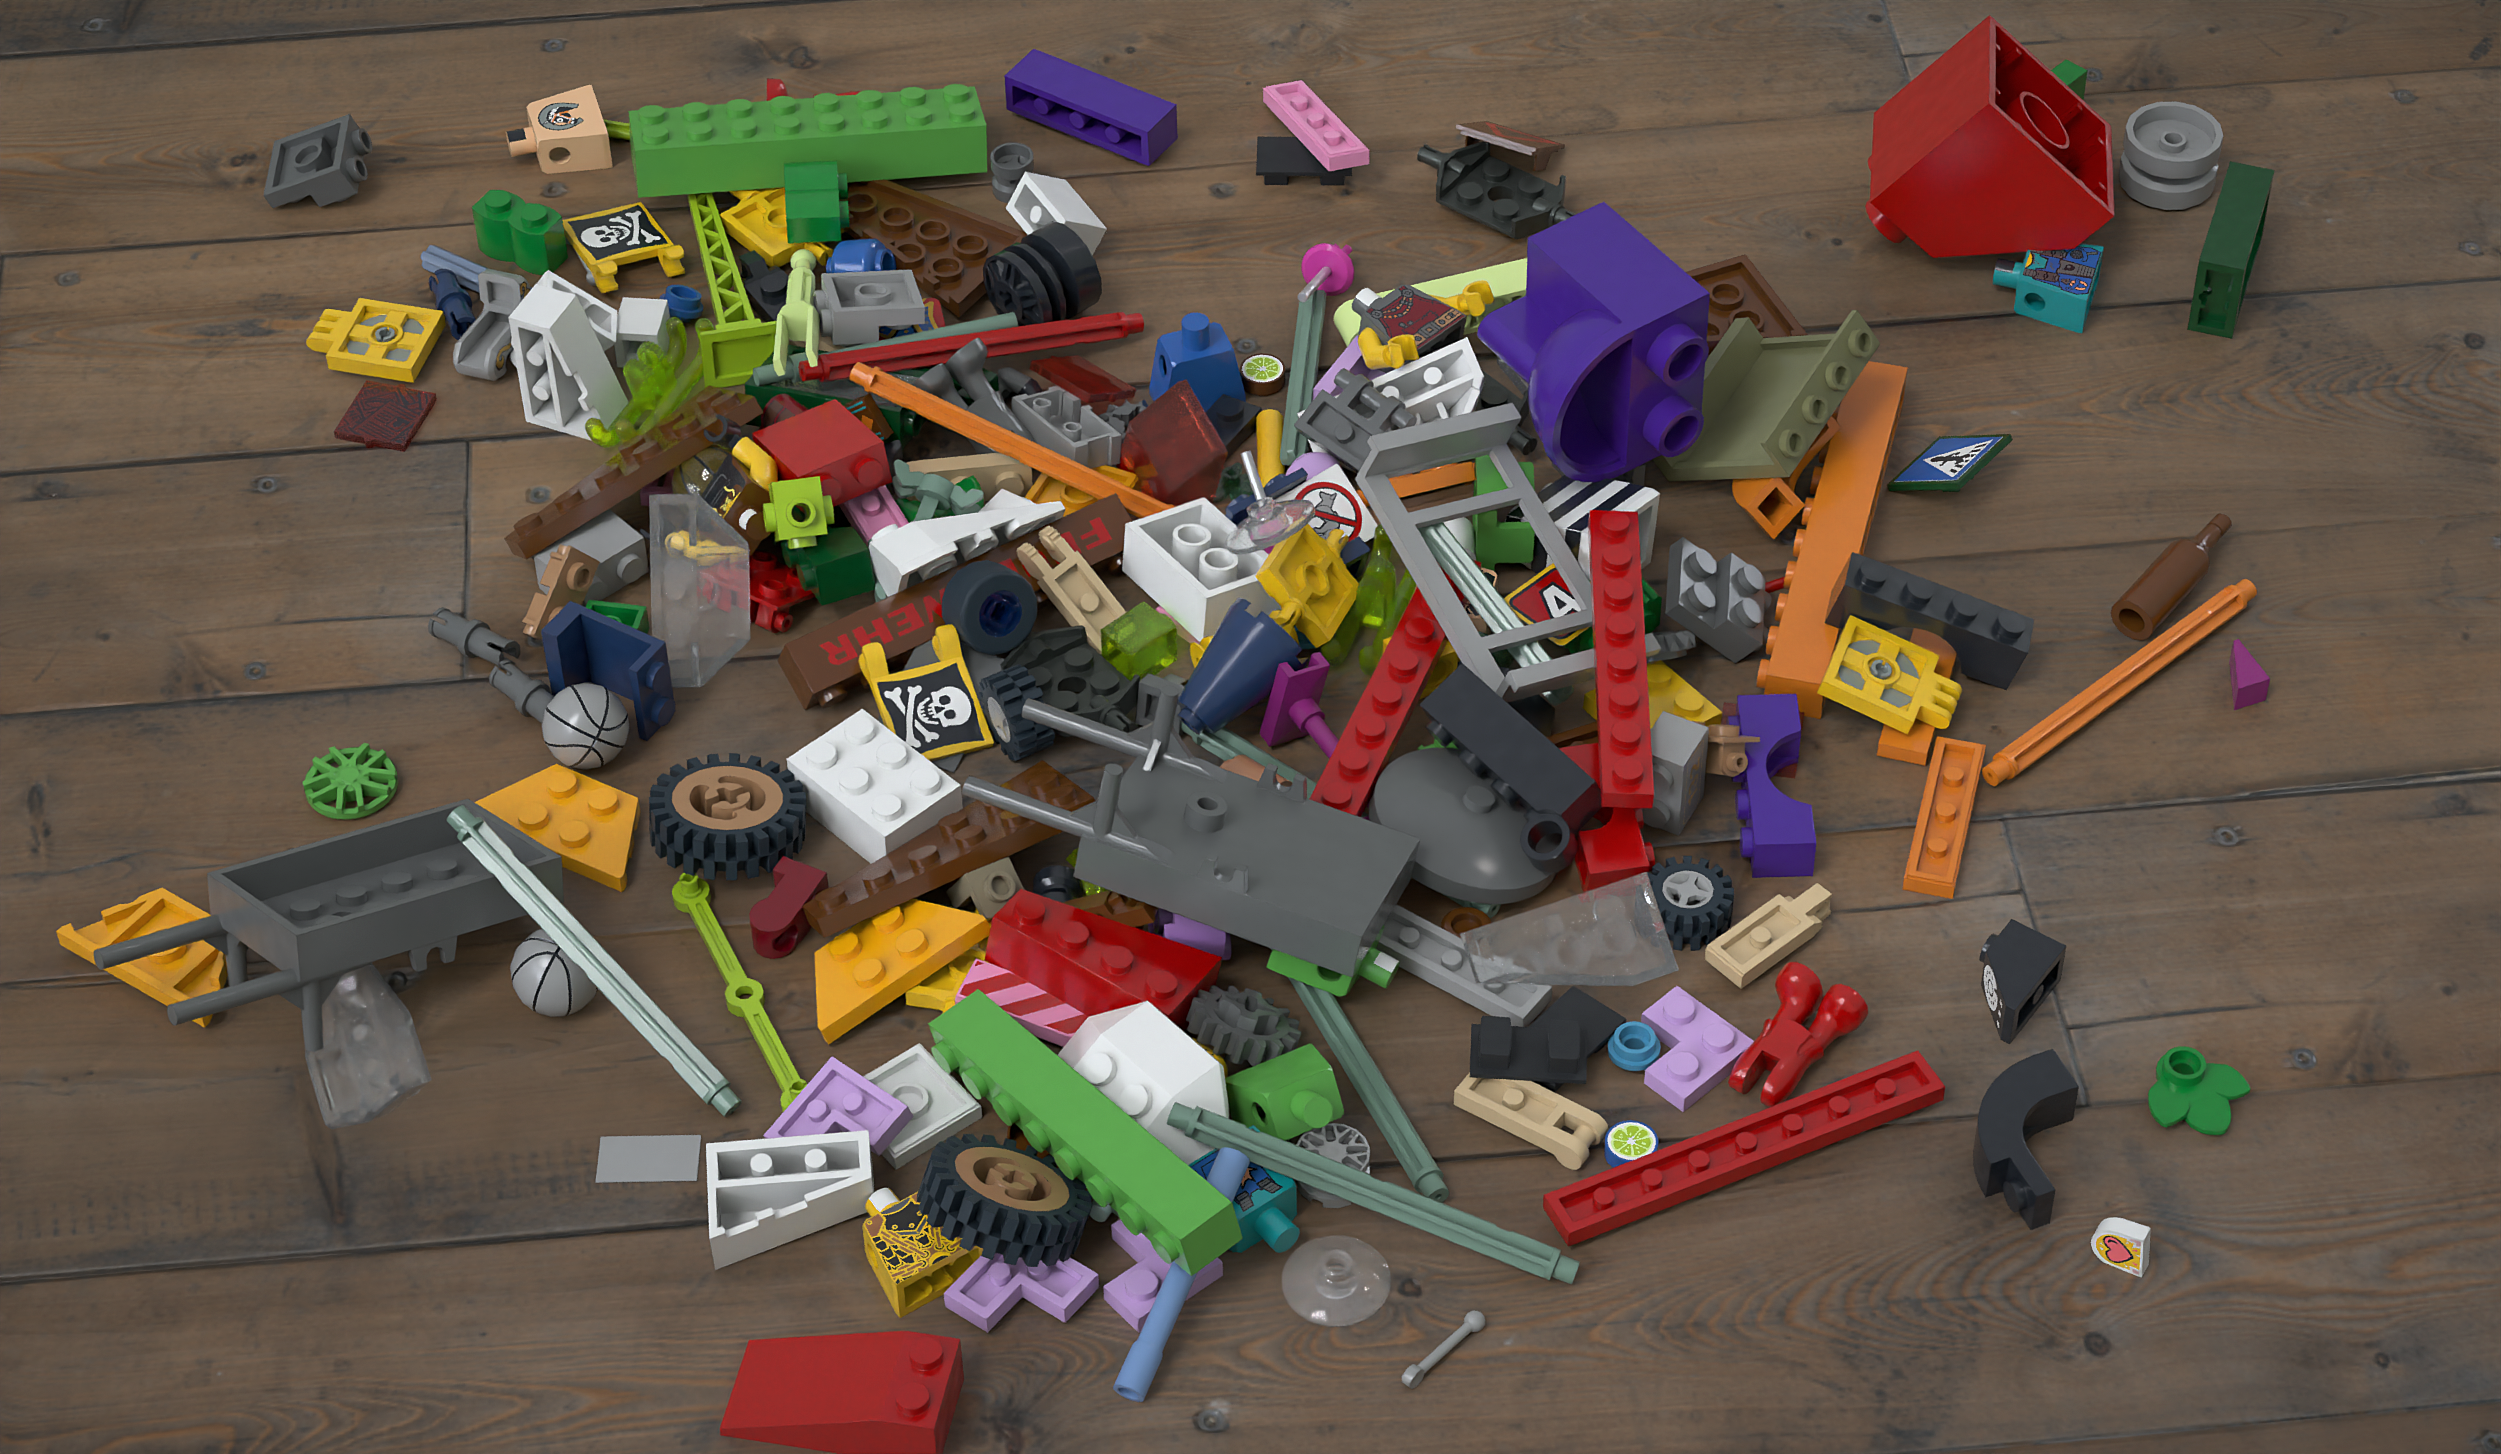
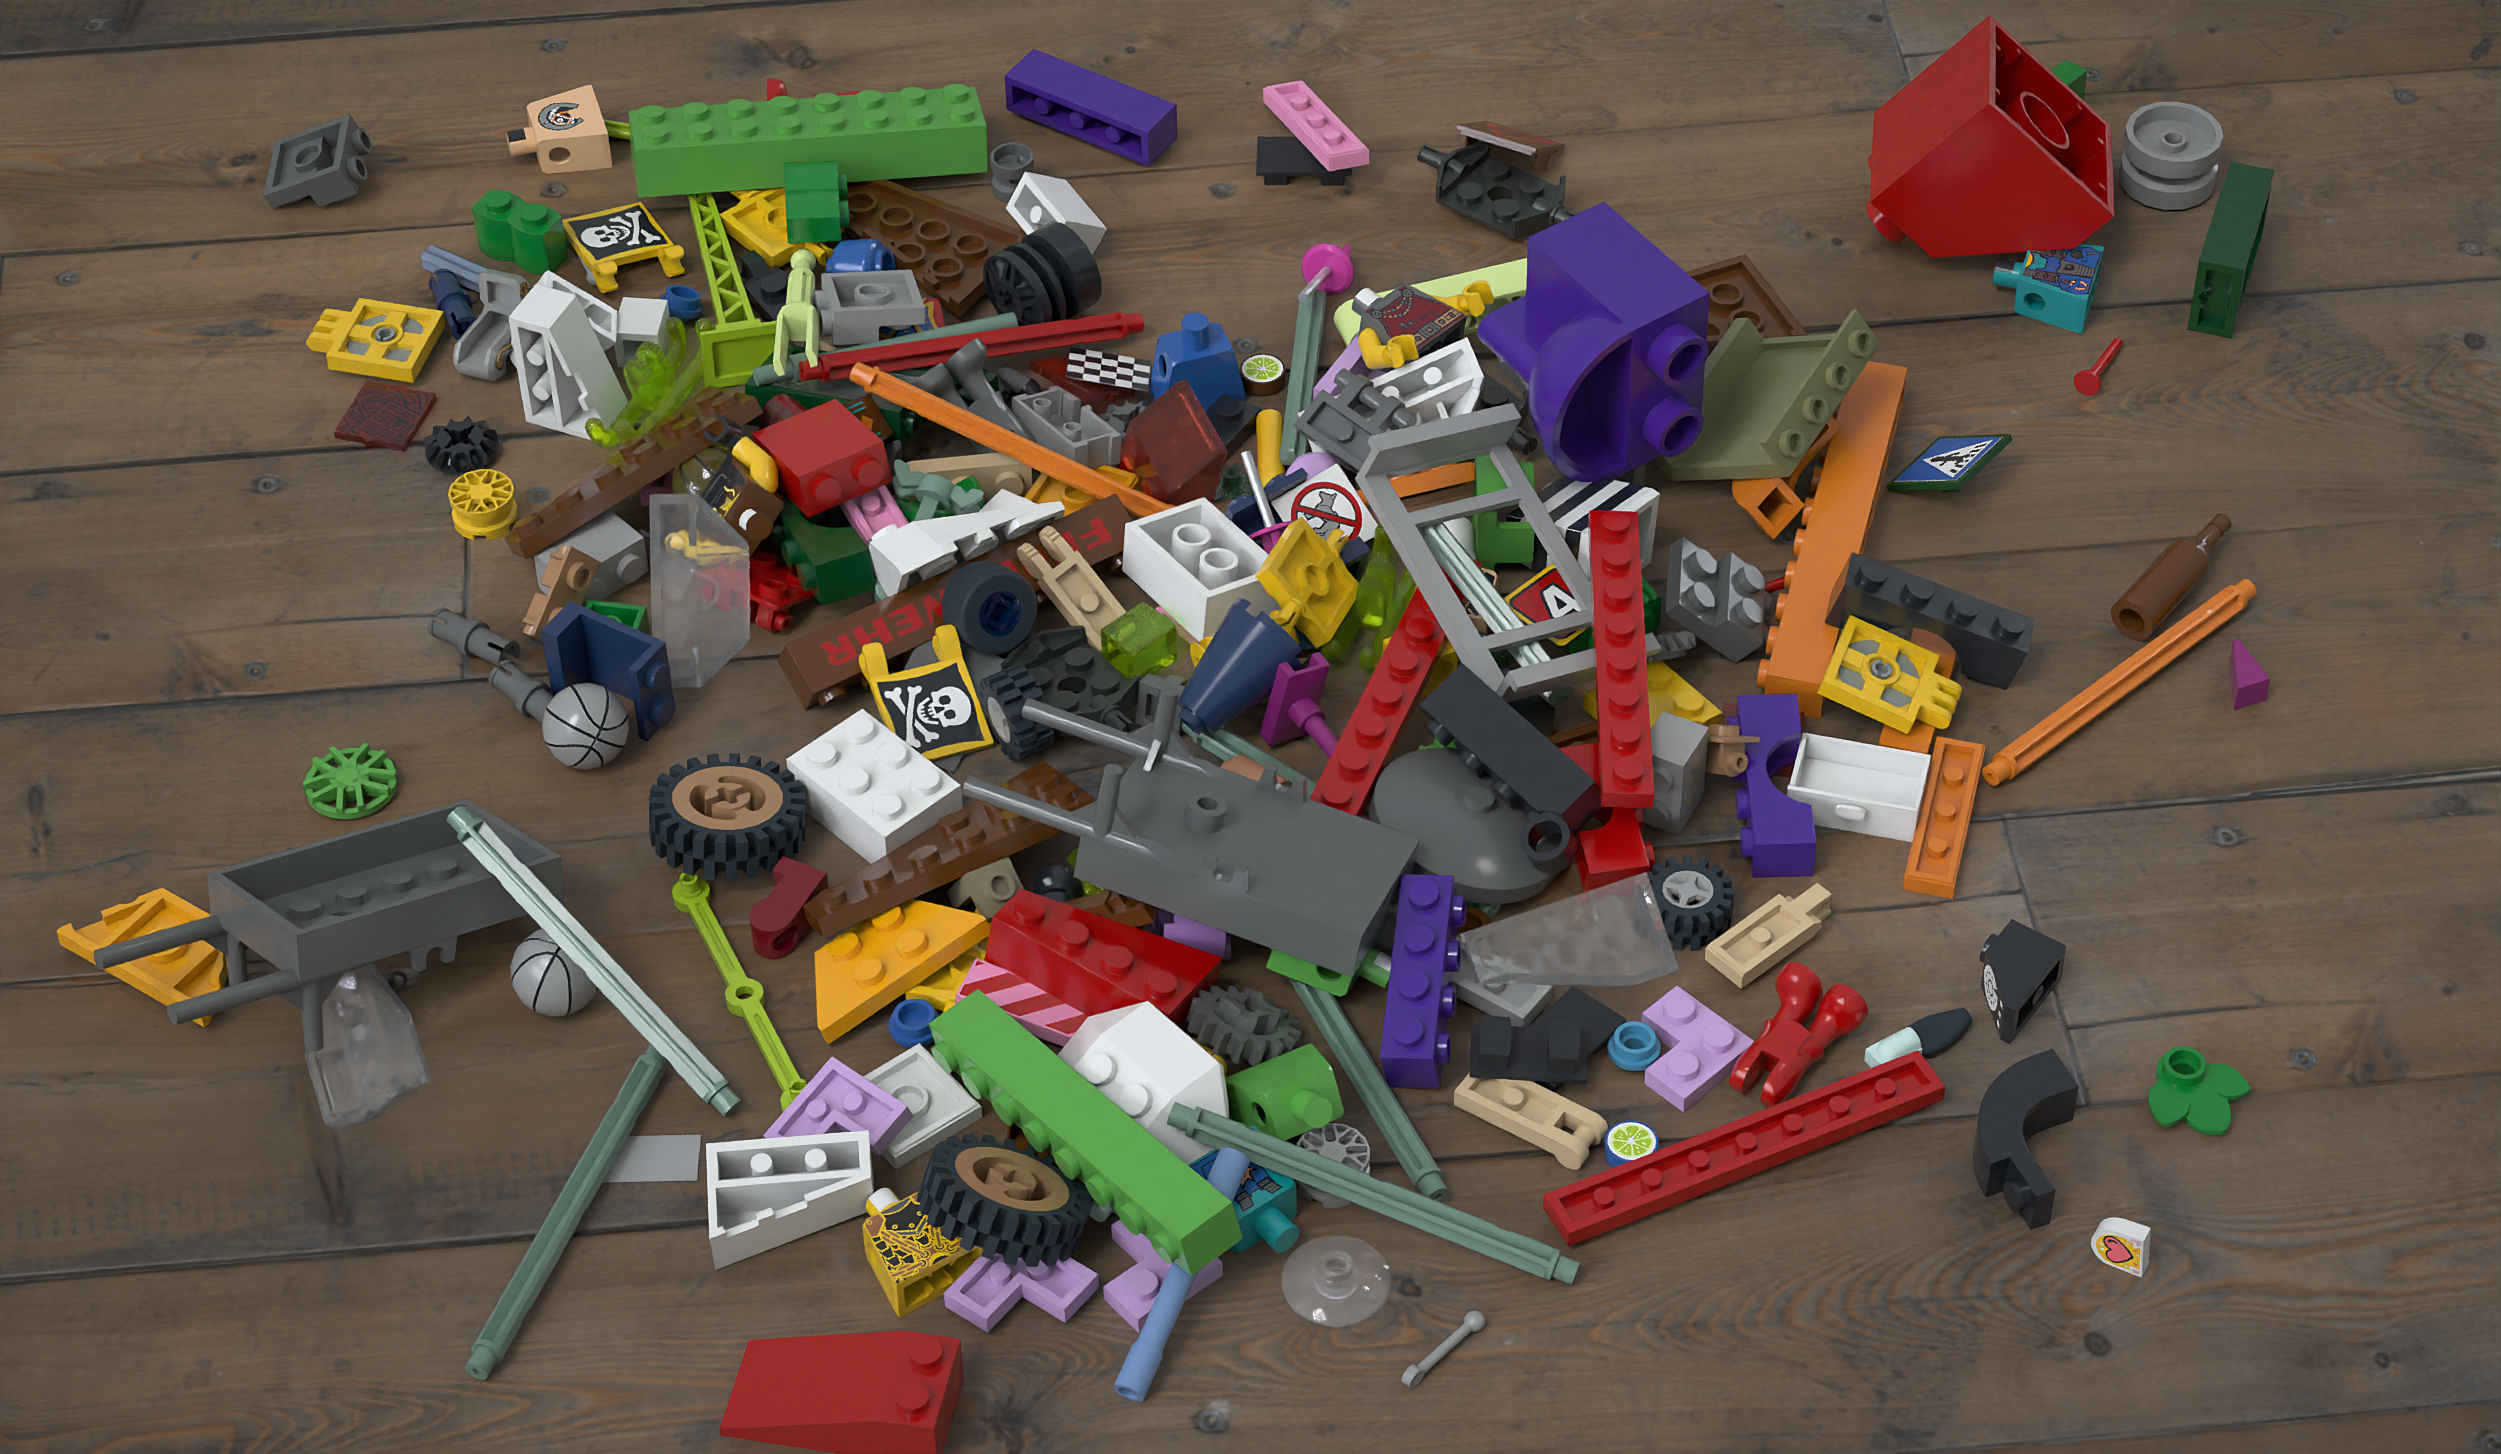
(462, 457): none -> black gear
(483, 504): none -> yellow wheel
(565, 1215): none -> sand green piece
(575, 818): light orange wing -> none
(803, 493): lime brick -> none
(910, 1023): none -> blue plate
(1108, 369): none -> sticker
(1269, 524): clear dish -> none
(1421, 981): none -> dark purple brick
(1860, 786): none -> white container
(1925, 1035): none -> piece
(2088, 381): none -> red pin

